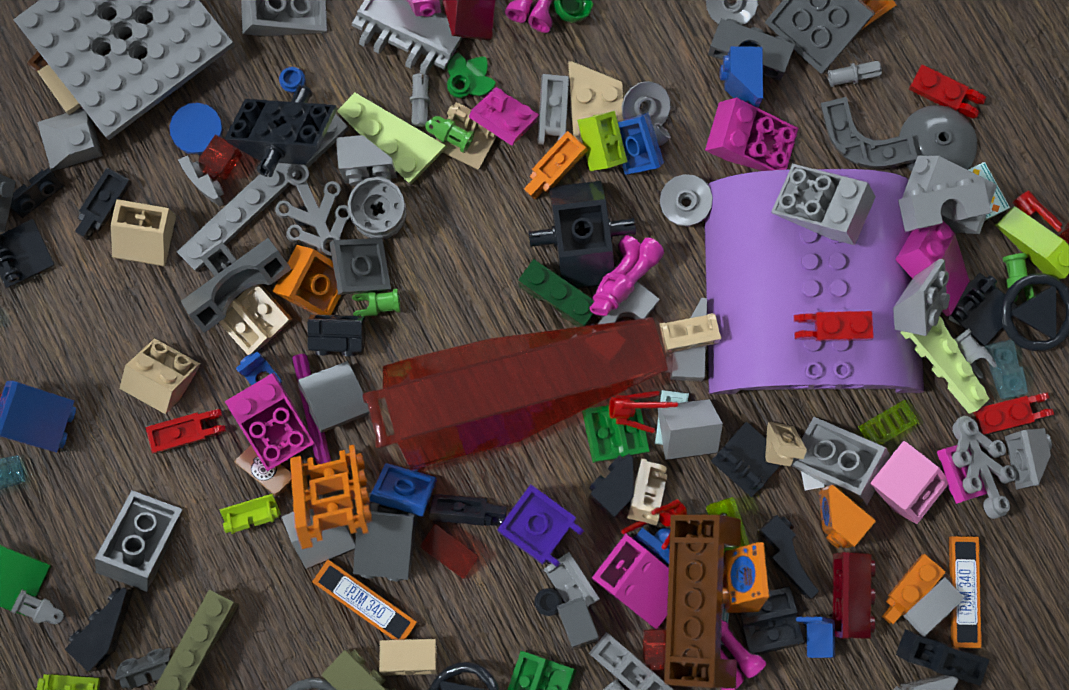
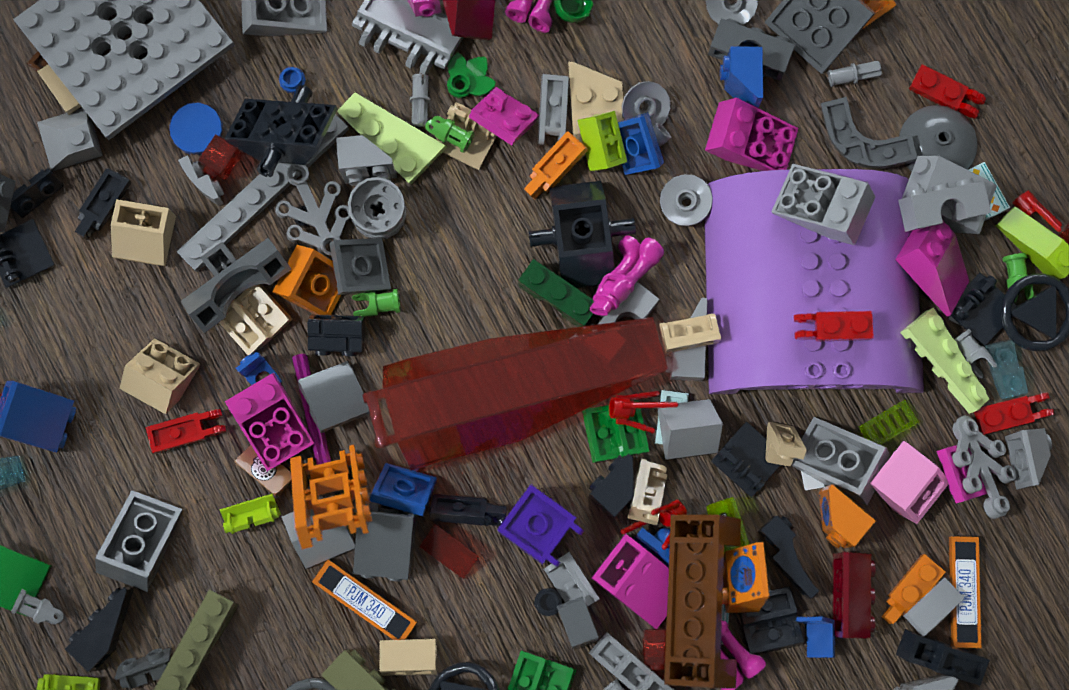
(923, 300): light grey slope -> none

